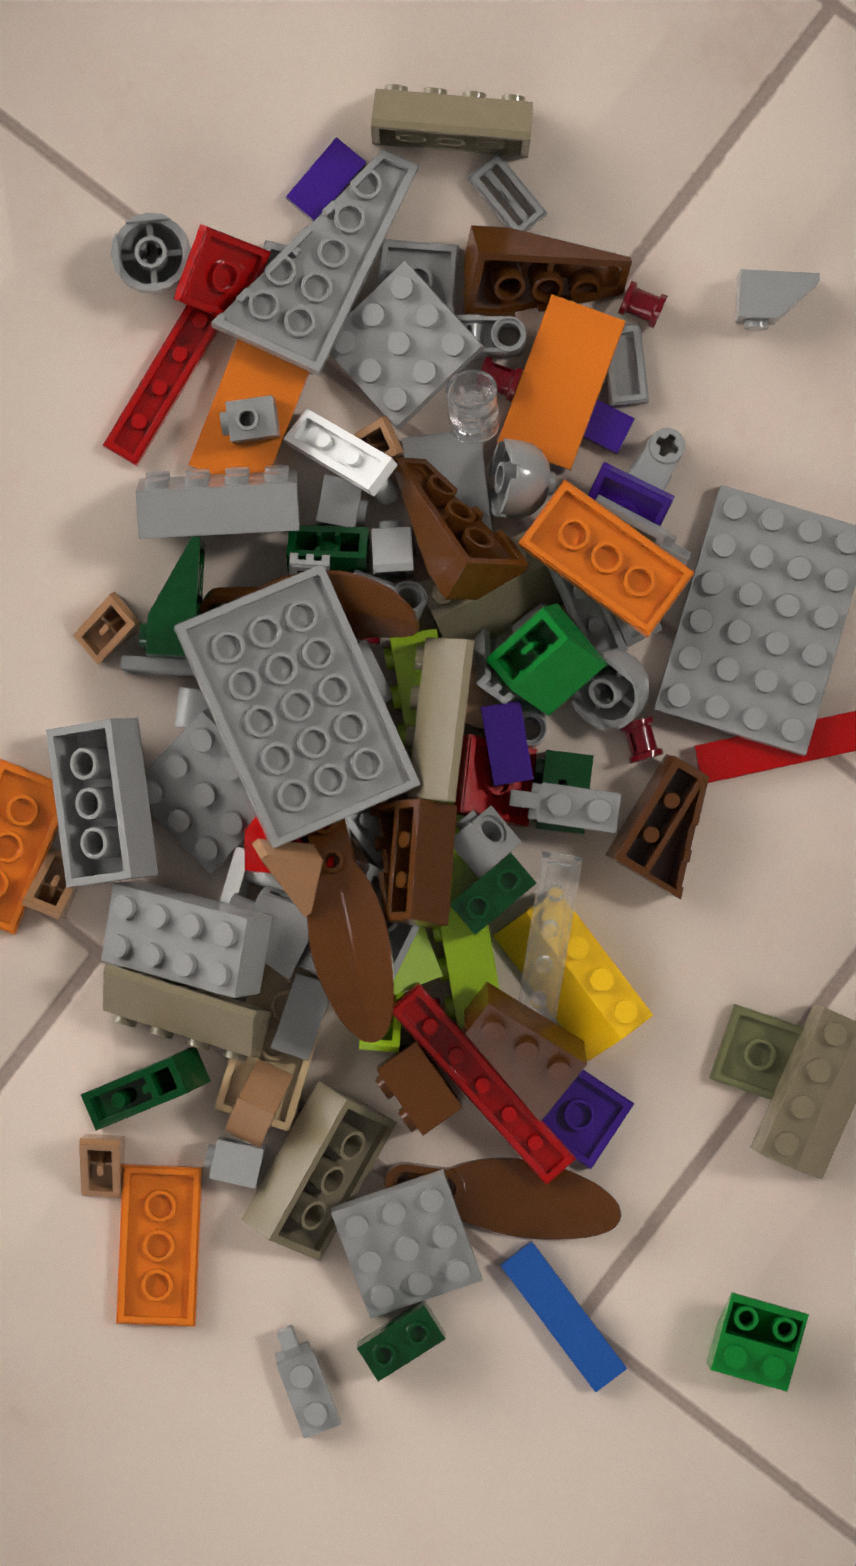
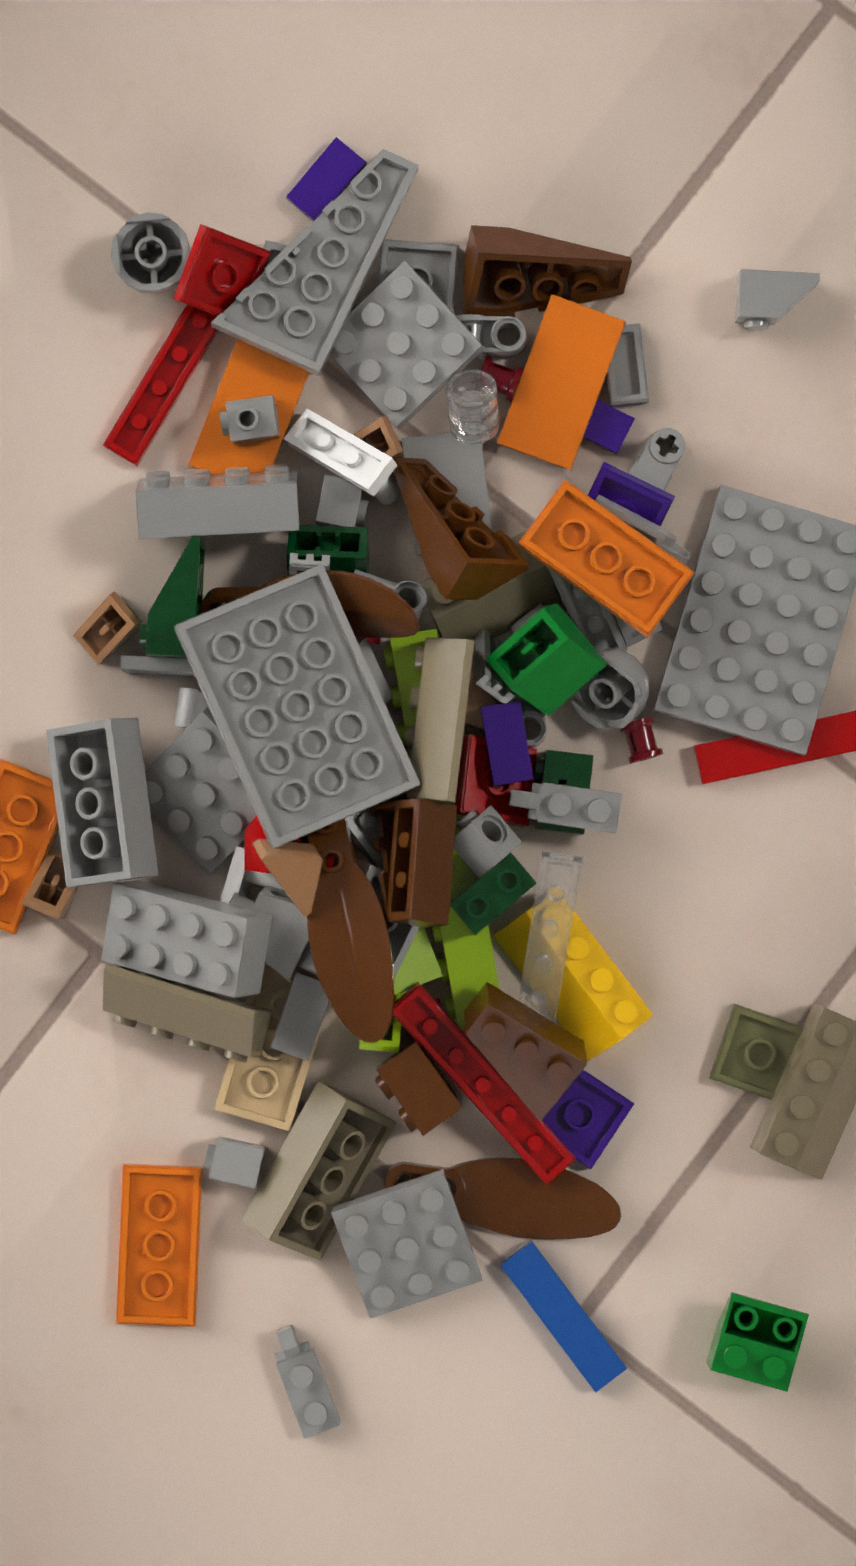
(101, 1165): medium nougat slope -> none
(146, 1088): dark green slope -> none
(258, 1102): medium nougat slope -> none
(392, 551): light grey slope -> none
(401, 1340): dark green brick -> none
(451, 121): dark tan slope -> none
(485, 169): light grey tile -> none
(520, 479): light grey cylinder -> none
(642, 304): dark red bush -> none
(662, 826): reddish brown wedge -> none

